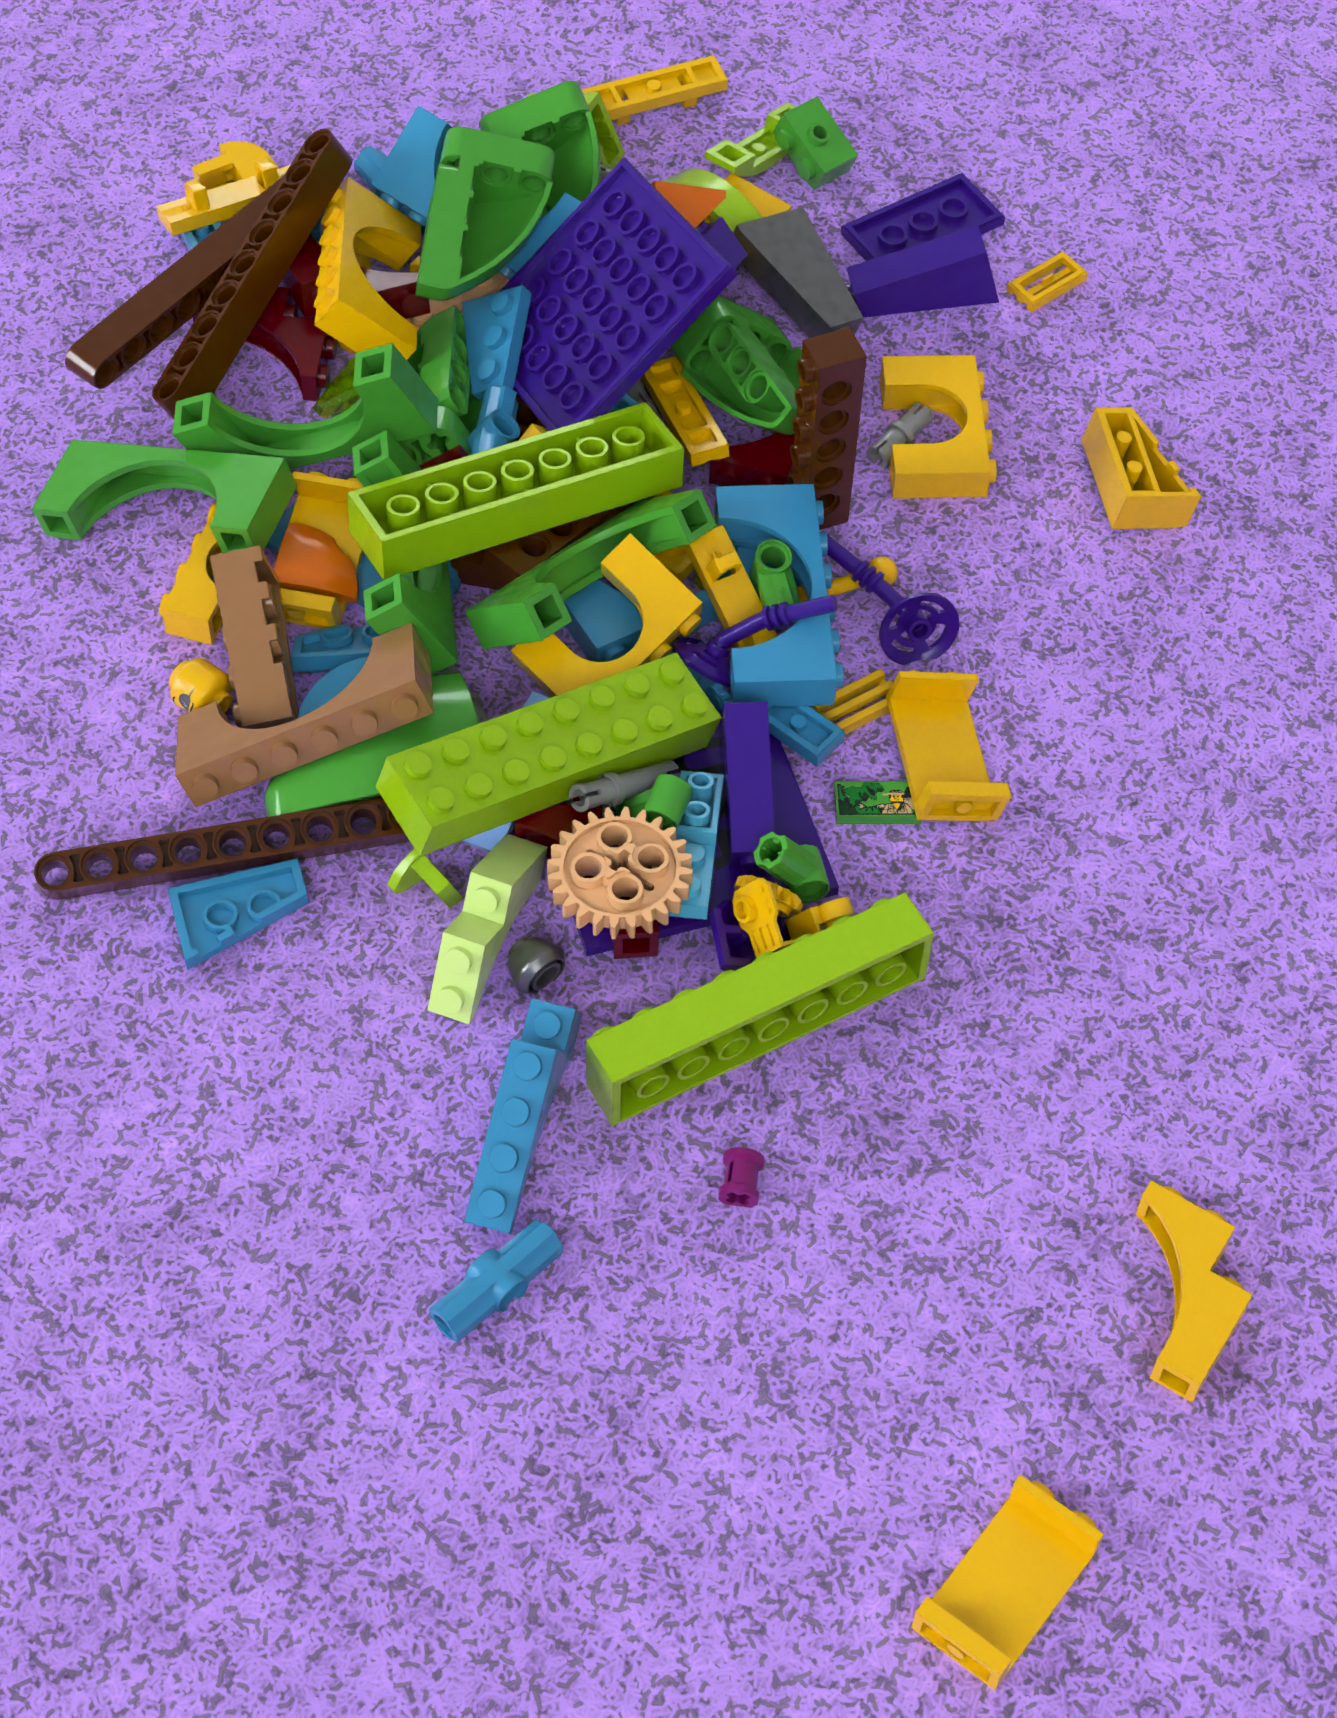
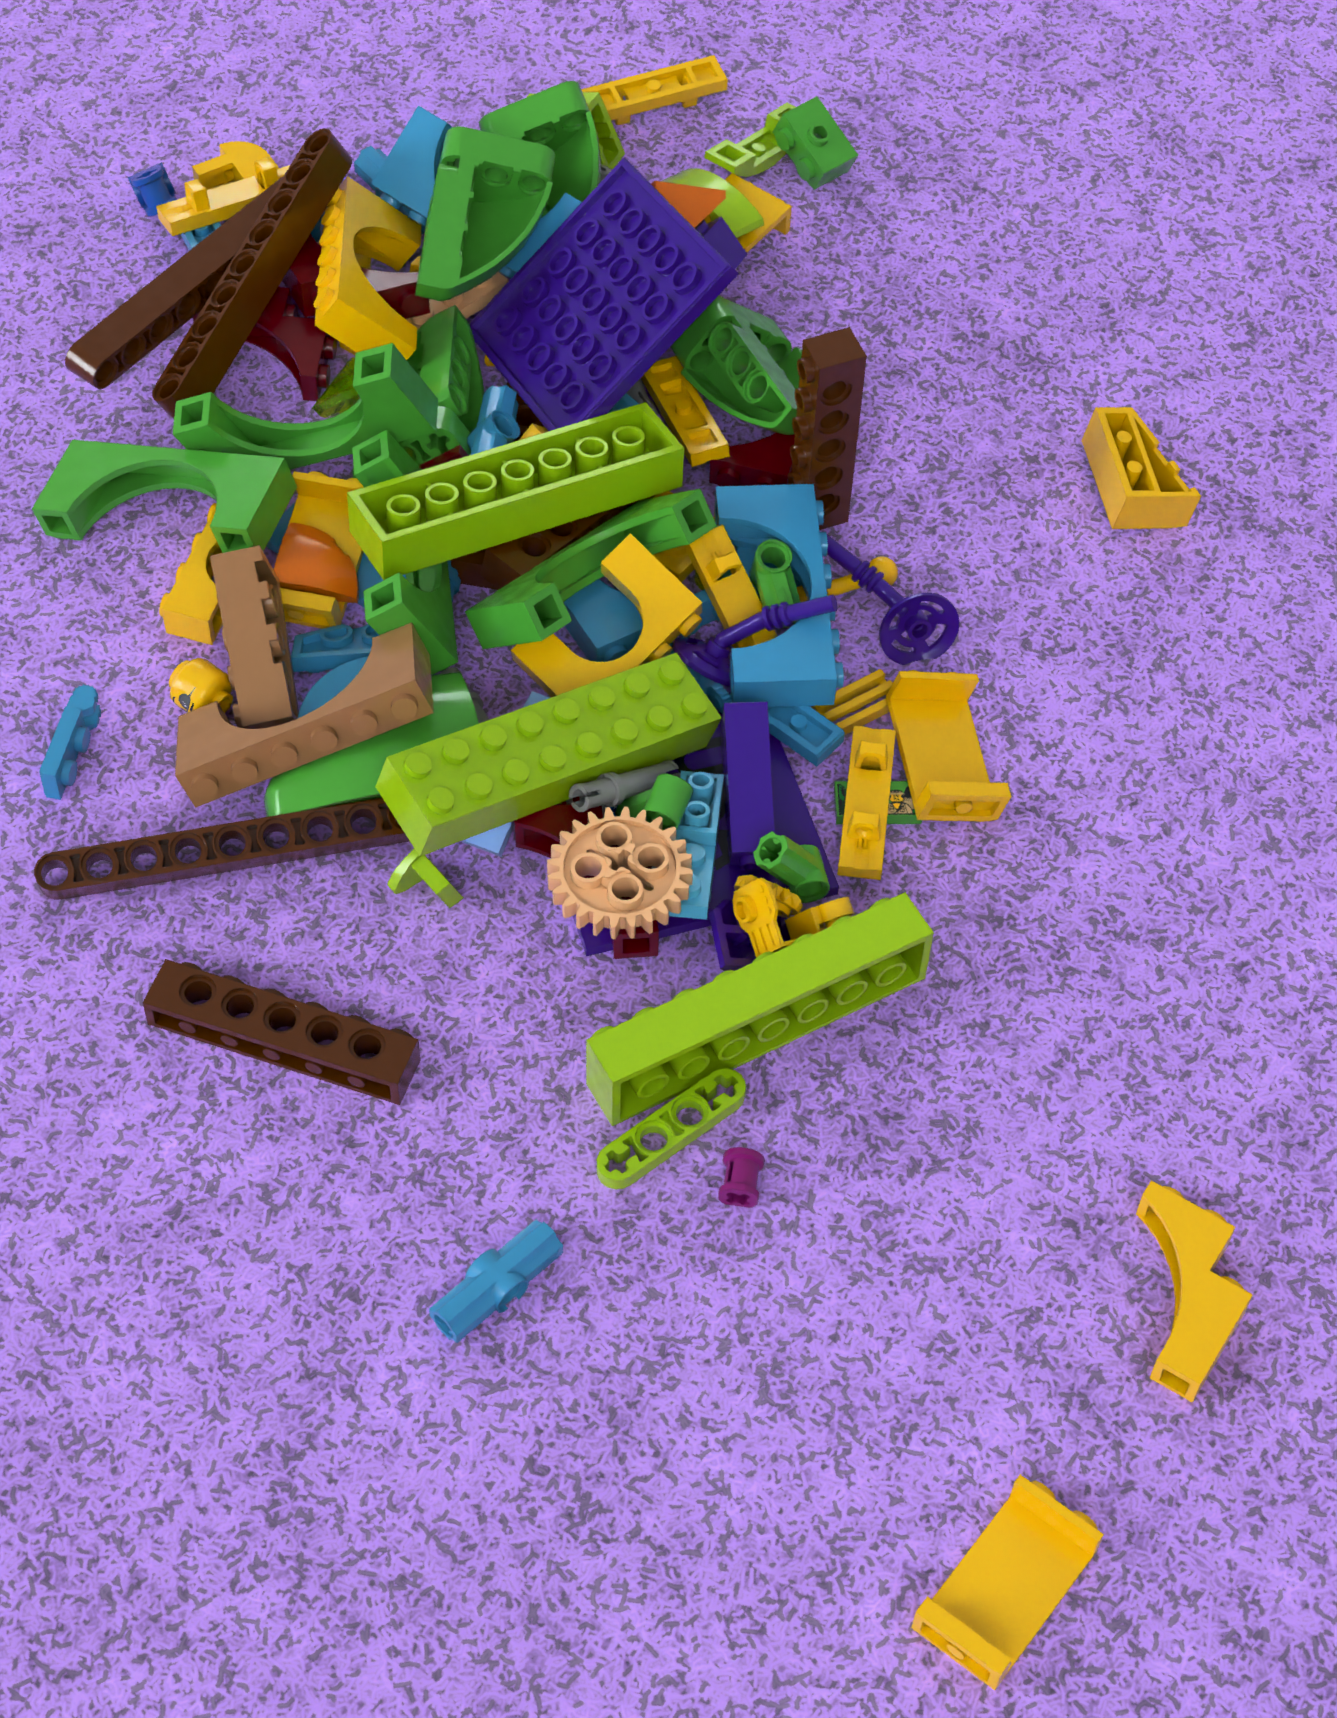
(69, 739): none -> dark azure hinge
(152, 188): none -> blue piece
(214, 1022): none -> reddish brown brick
(234, 906): dark azure wing -> none
(473, 940): yellowish green arch -> none
(495, 337): dark azure wing -> none
(520, 1112): dark azure arch -> none
(534, 964): flat silver cone -> none
(666, 1123): none -> lime beam
(798, 272): flat silver slope -> none
(866, 803): none -> yellow hinge
(900, 432): light grey pin -> none
(922, 218): dark purple tile -> none
(925, 277): dark purple slope -> none
(952, 388): yellow arch -> none
(1051, 285): yellow tile -> none

